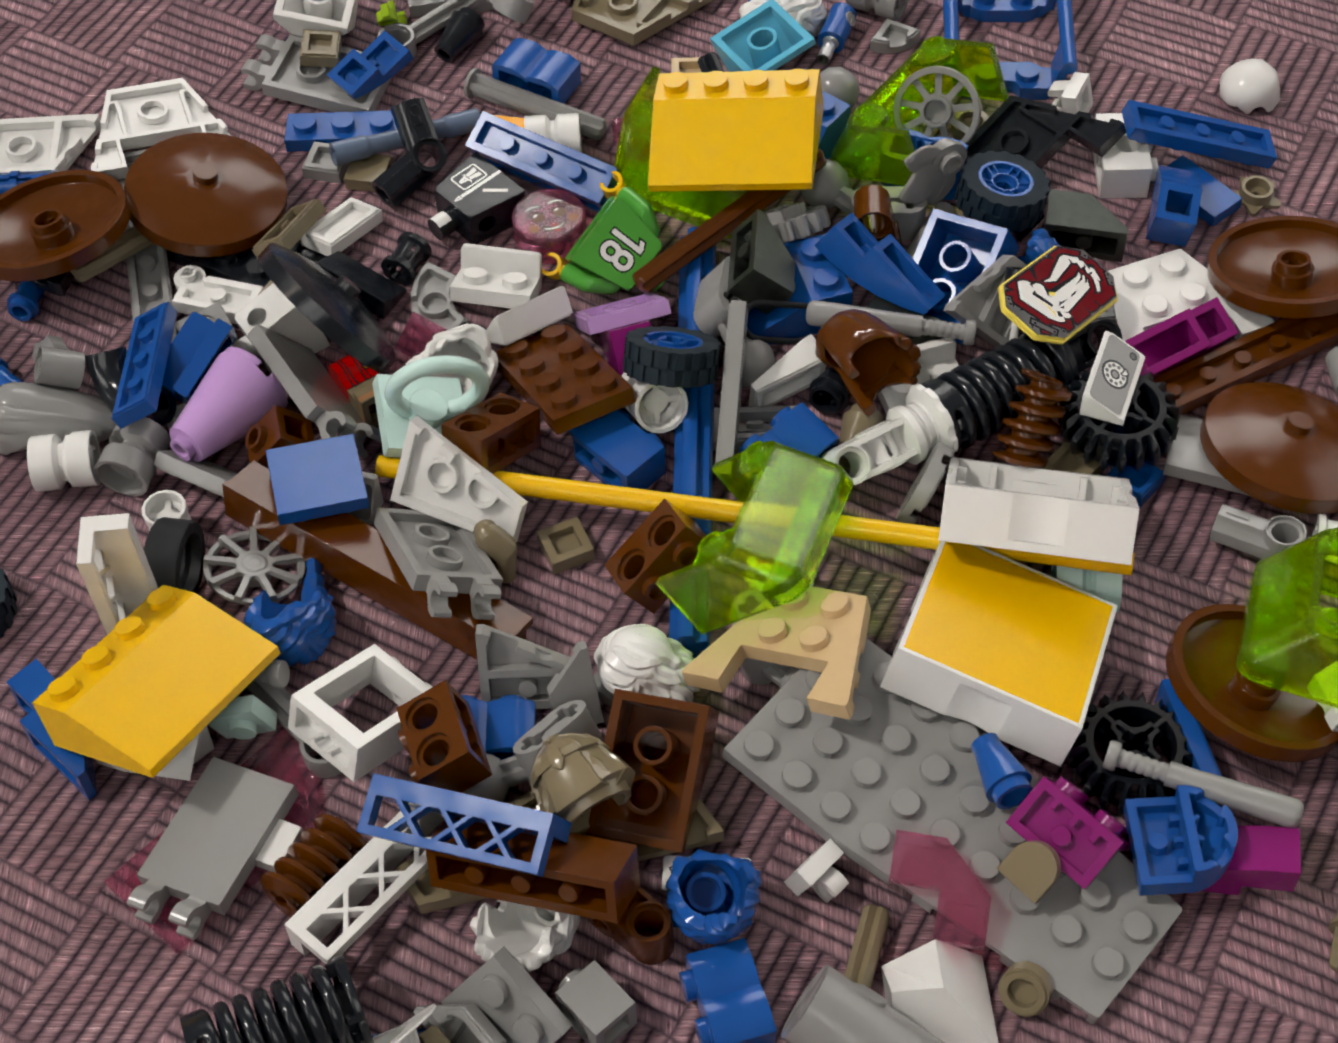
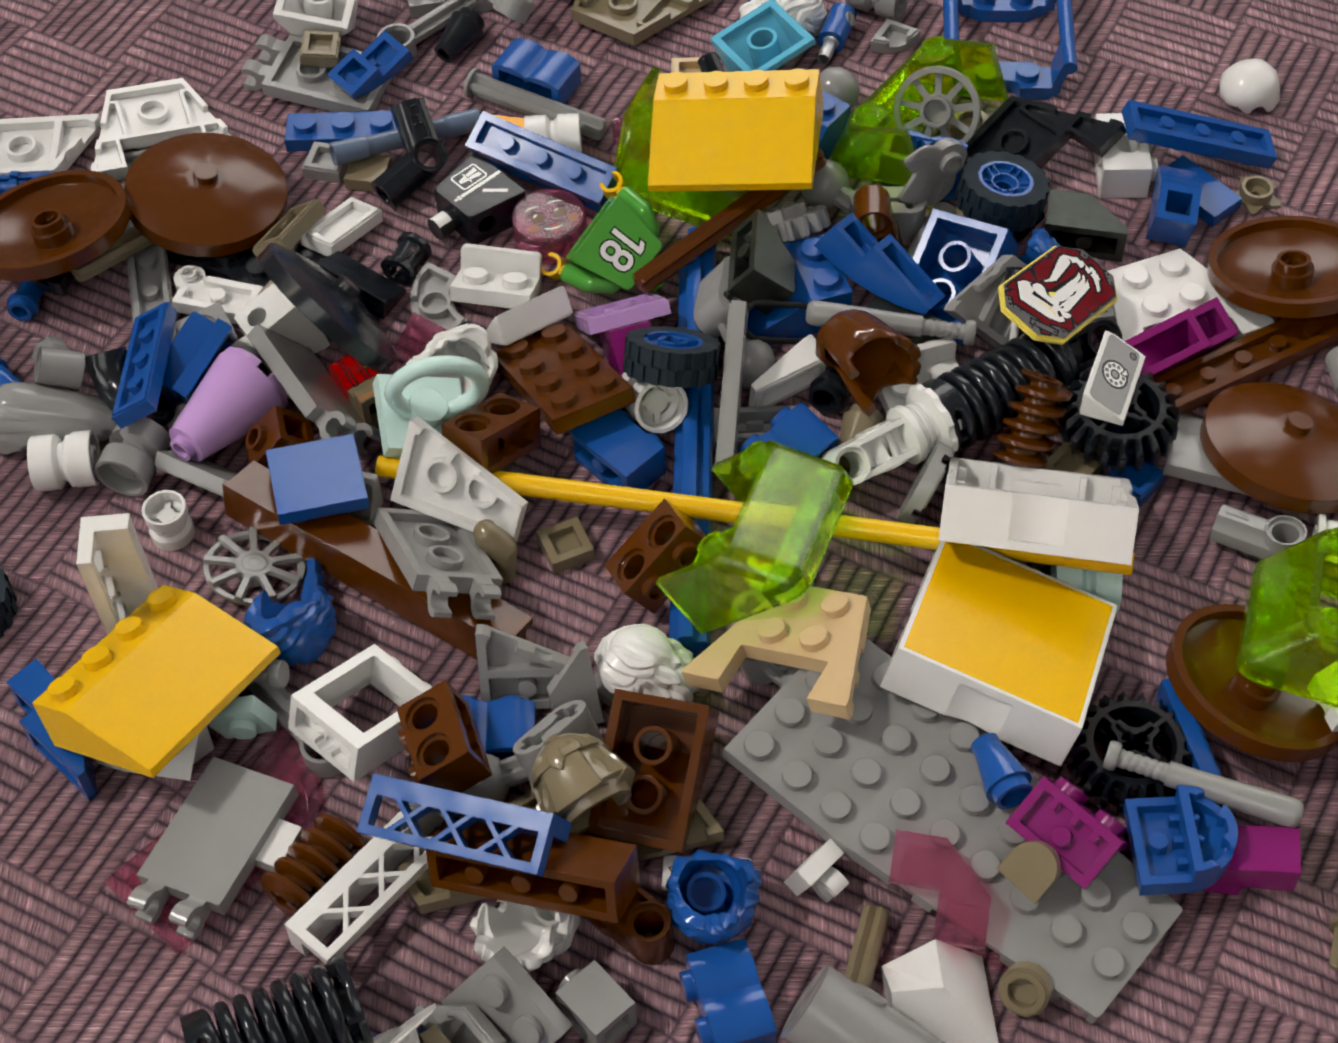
(176, 553): black tyre -> none
(388, 15): lime piece -> none
(1072, 94): white tile -> none

